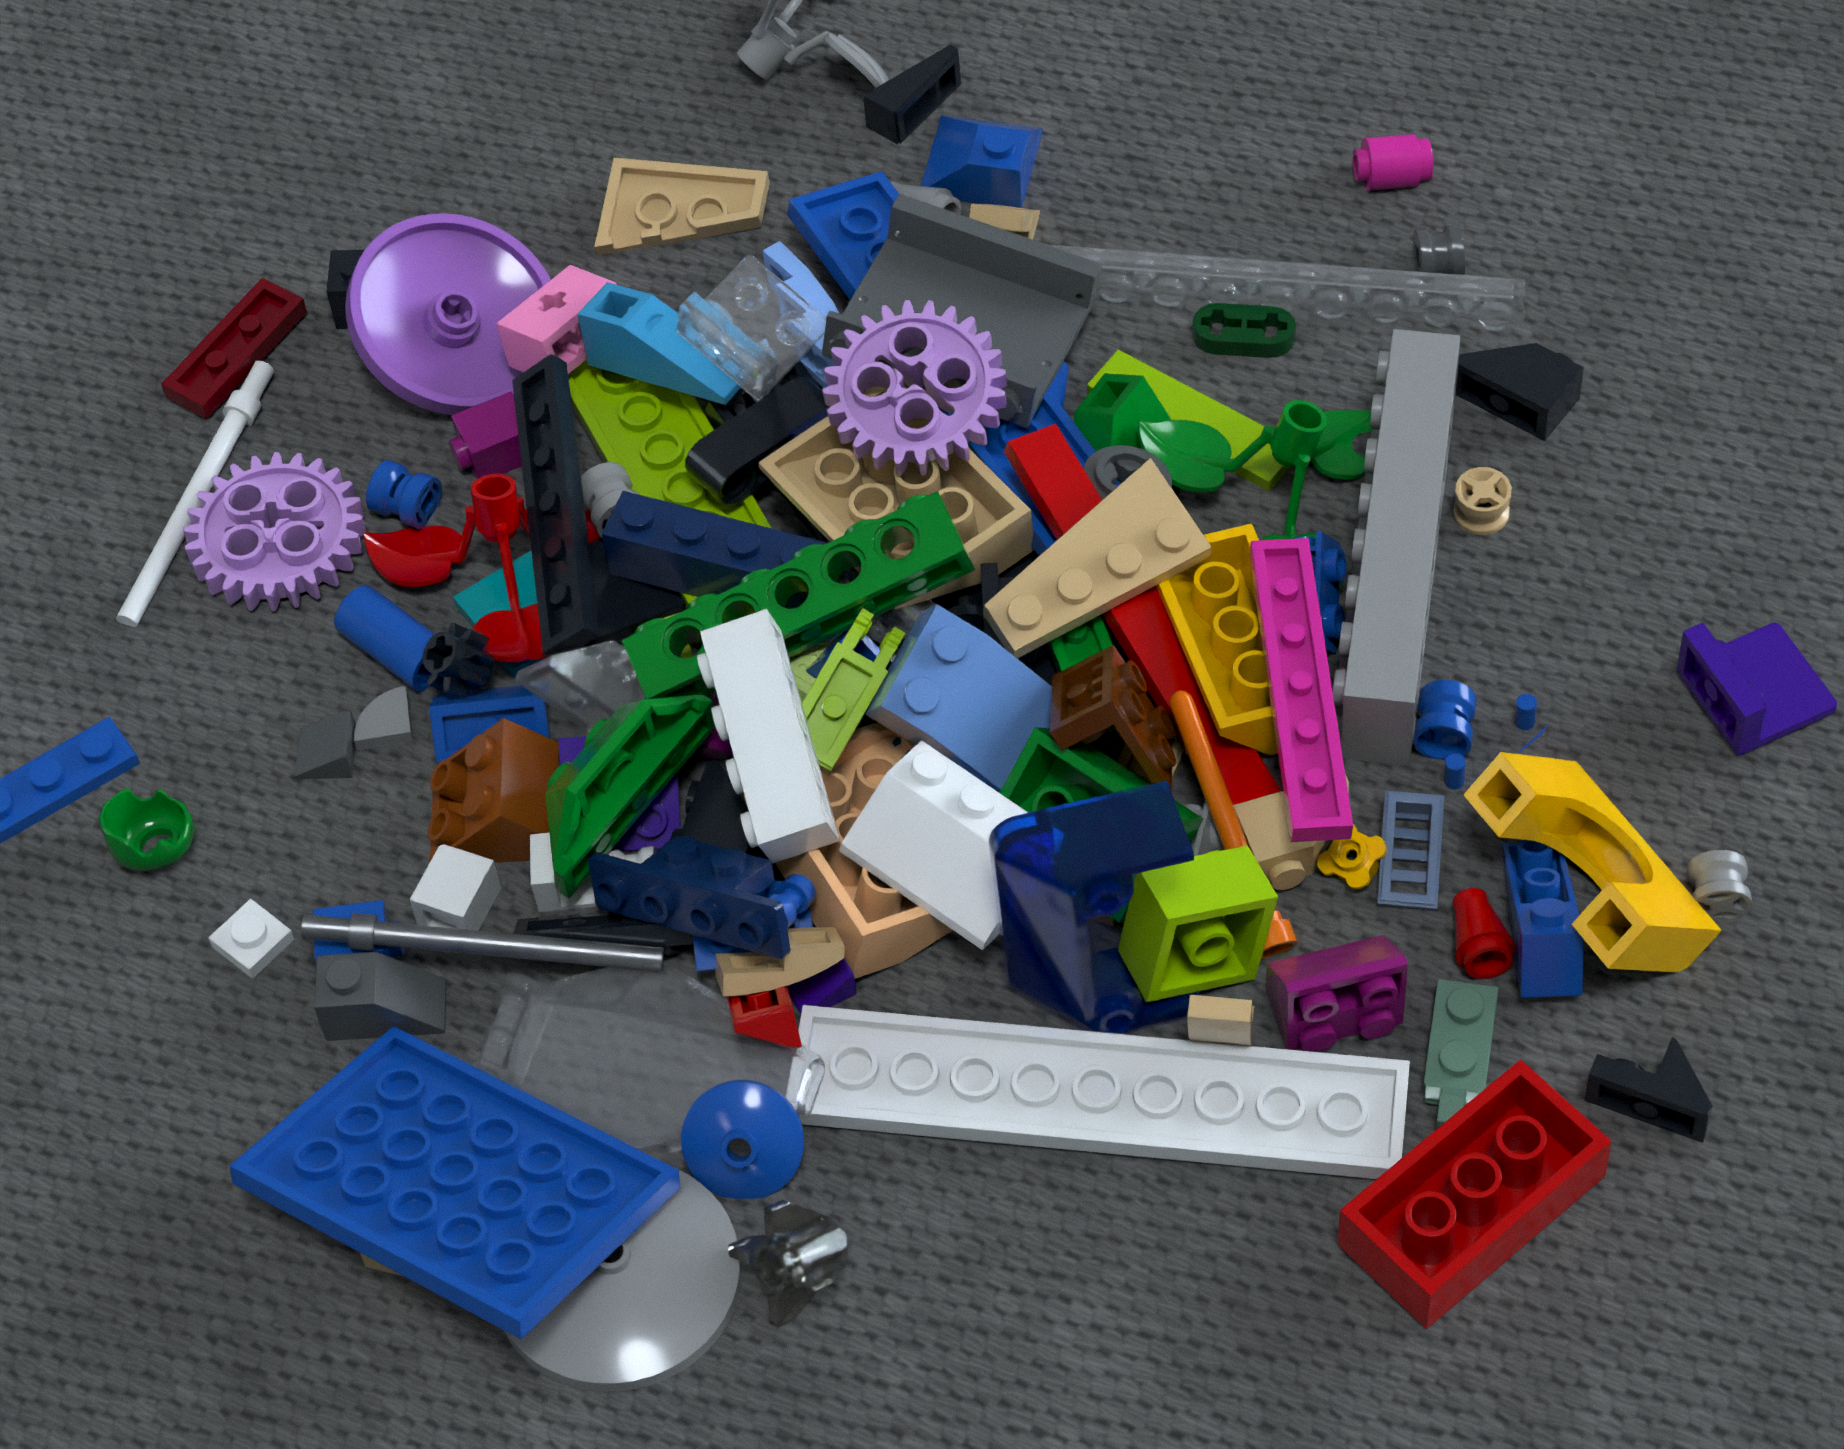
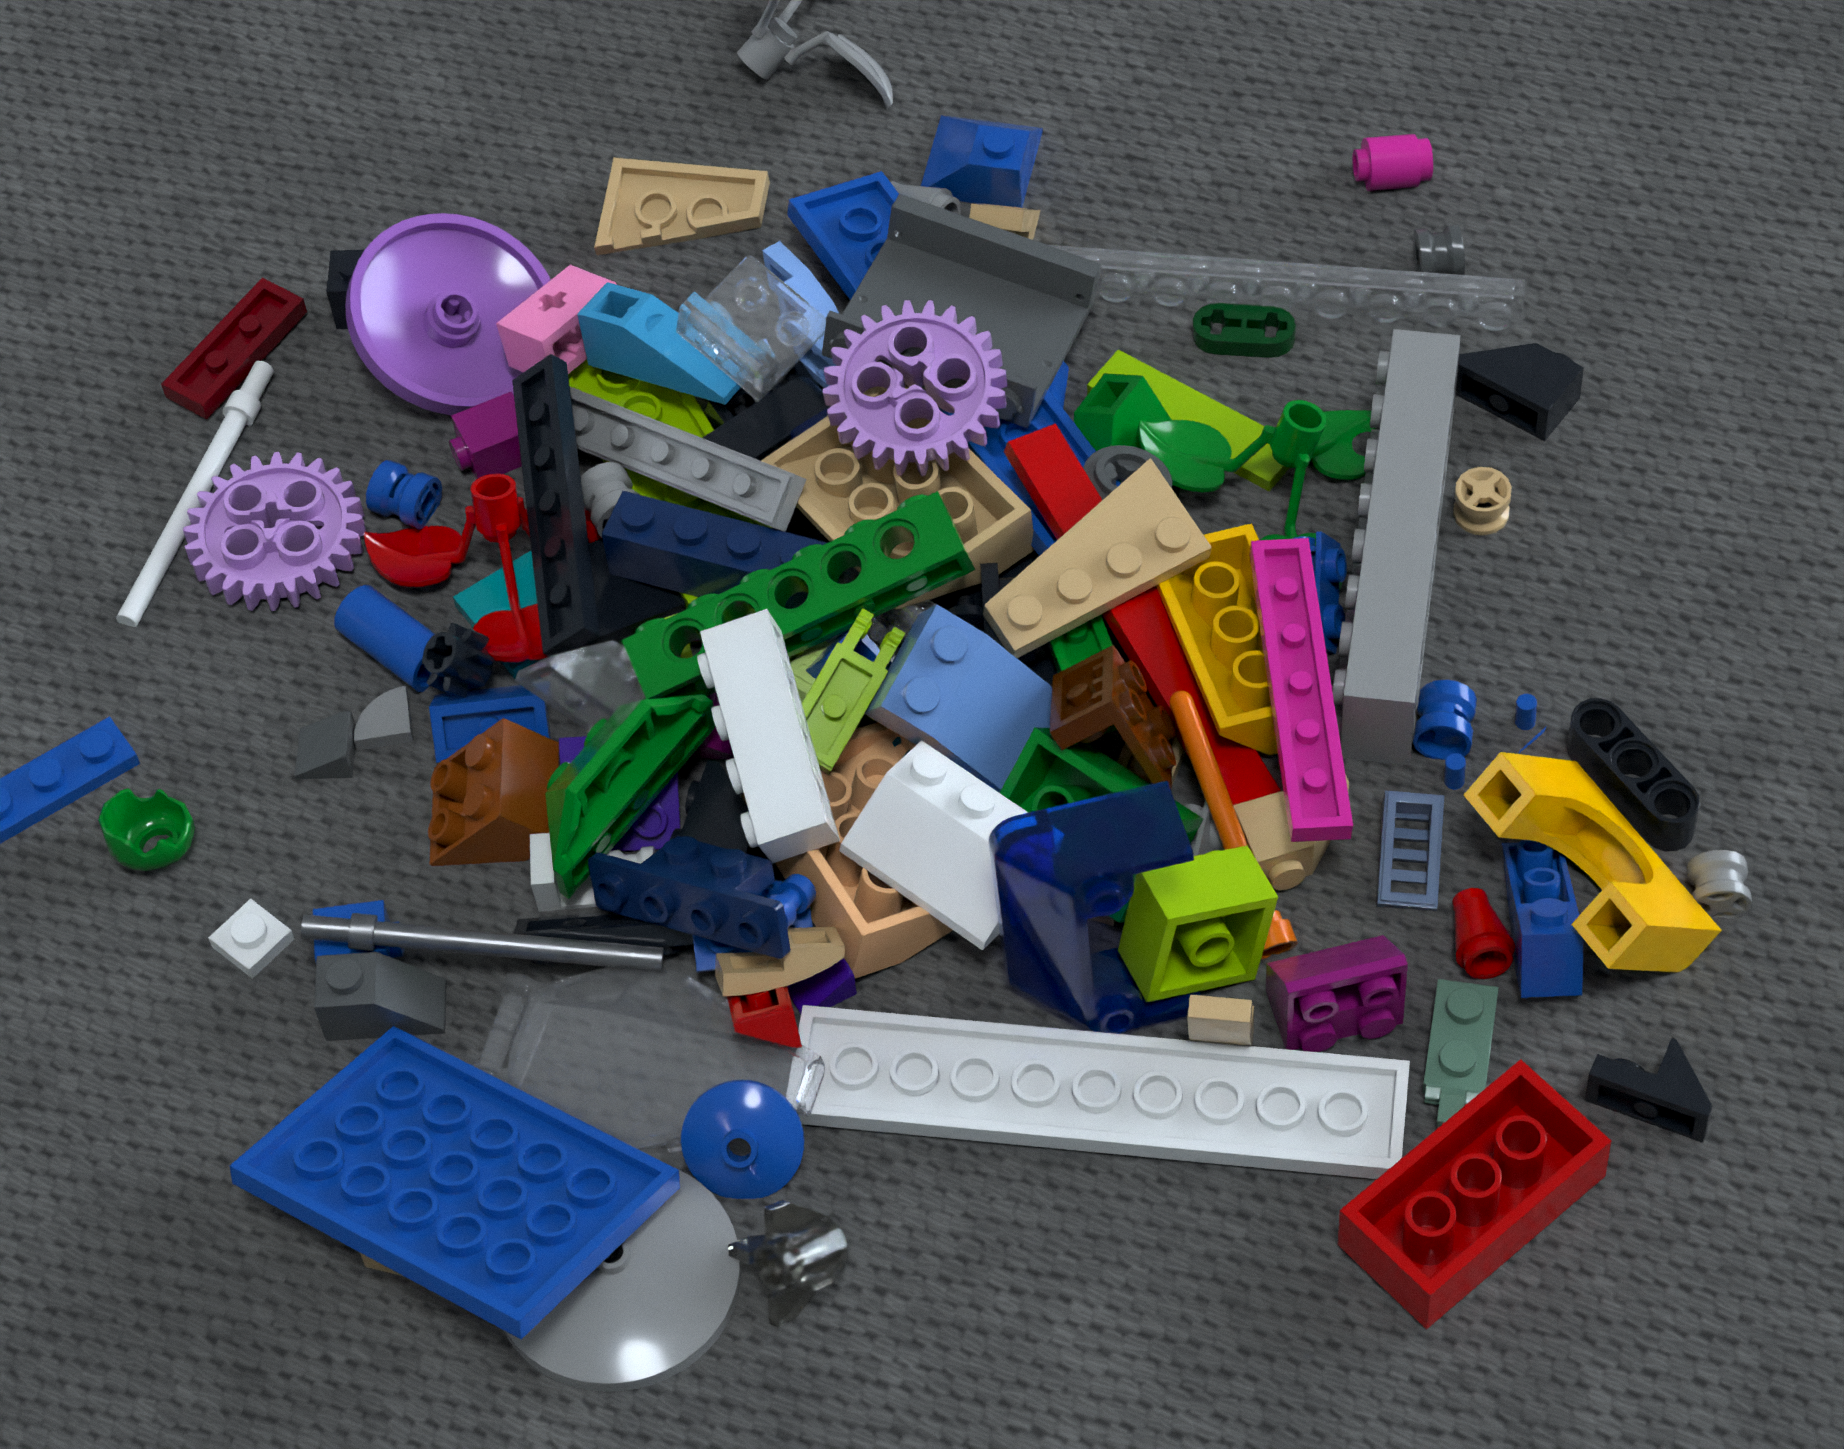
(455, 890): white panel -> none
(685, 461): none -> light grey tile
(913, 95): black slope -> none
(1357, 871): yellow plate -> none
(1626, 751): none -> black beam
(1753, 684): dark purple bracket -> none

